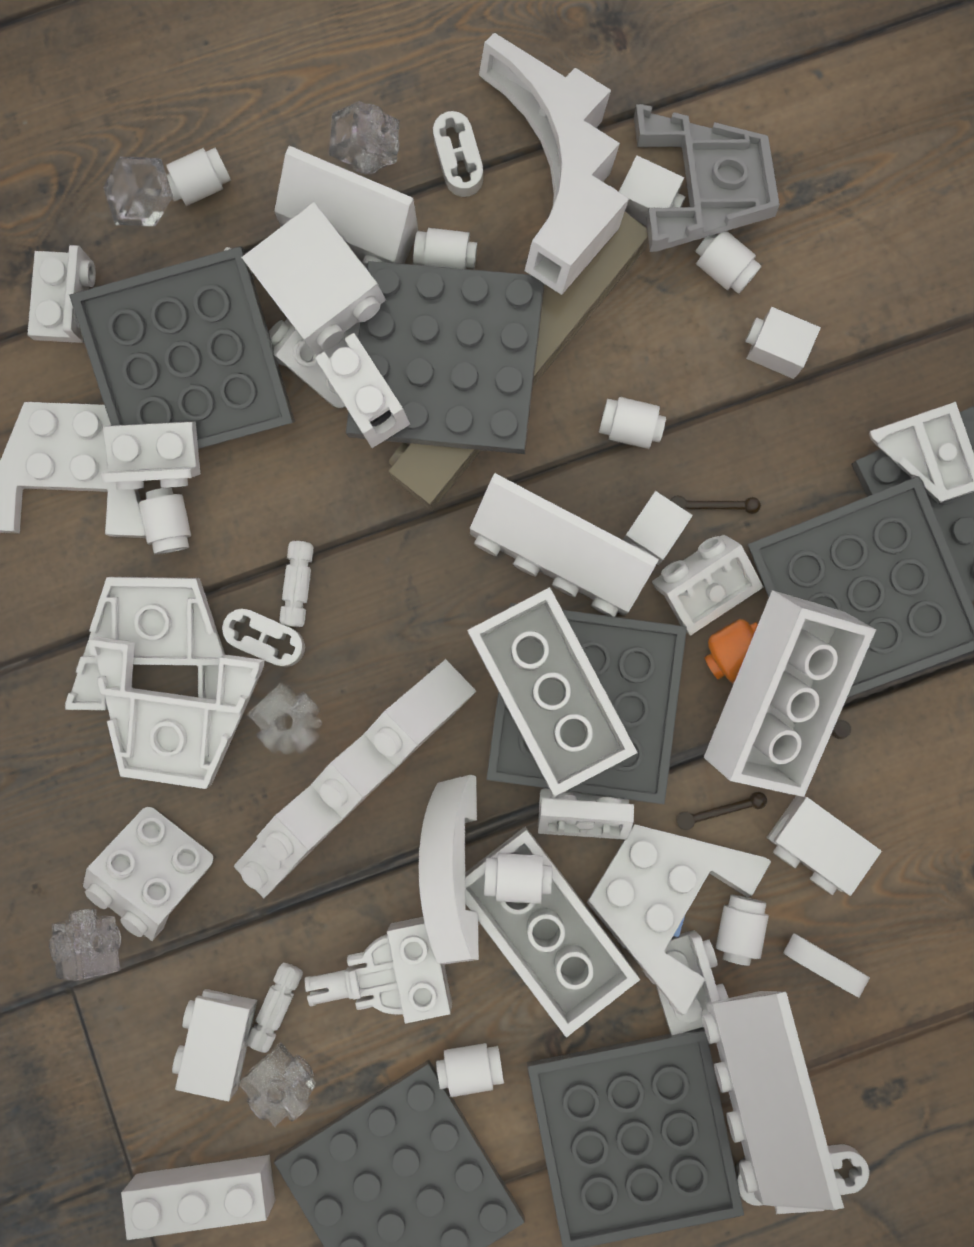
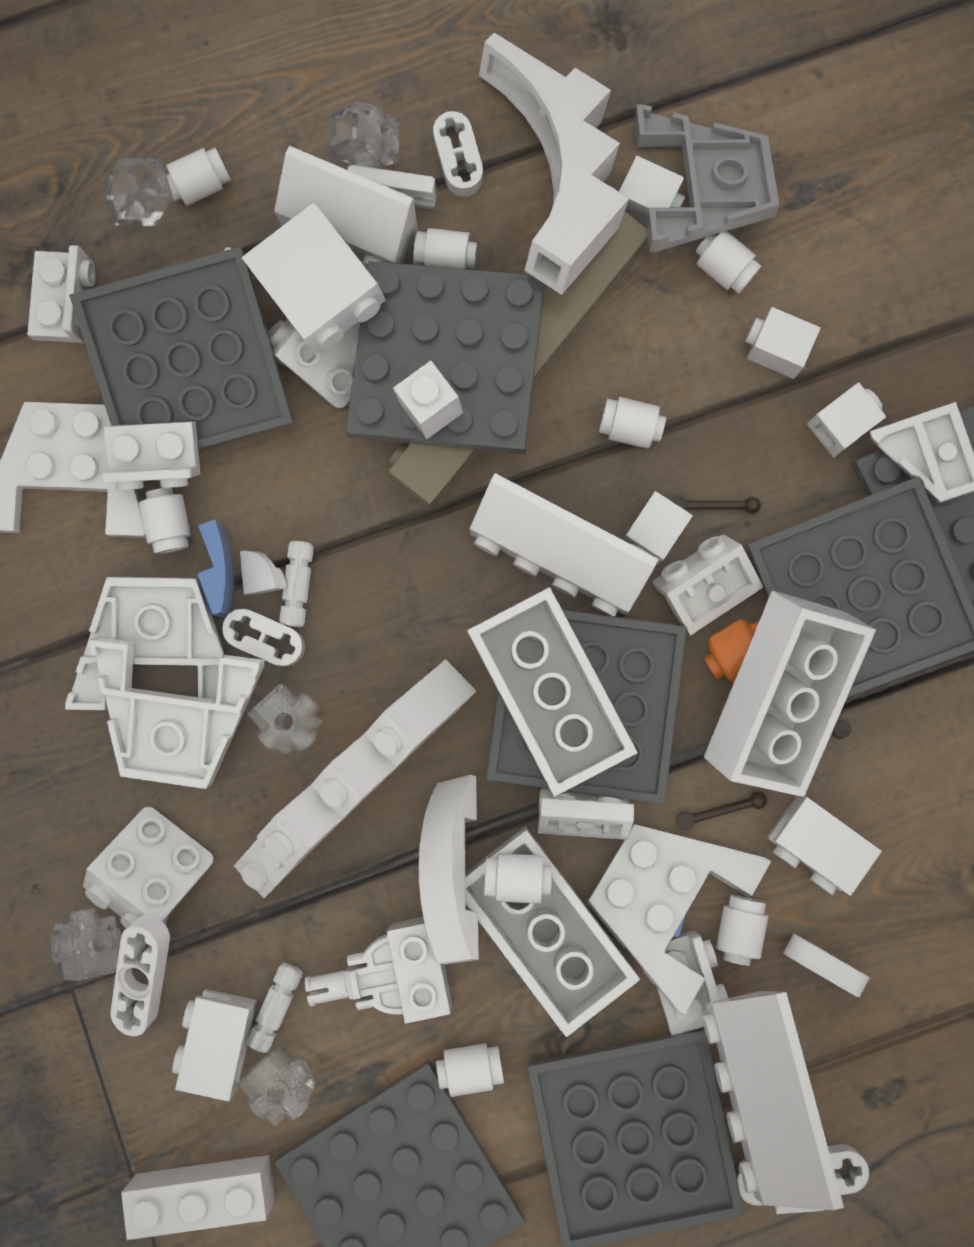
(152, 962): none -> white beam
(218, 580): none -> medium blue slope
(260, 574): none -> white tile
(363, 390): white brick -> none
(419, 187): none -> white tile
(428, 399): none -> white brick
(847, 419): none -> white brick

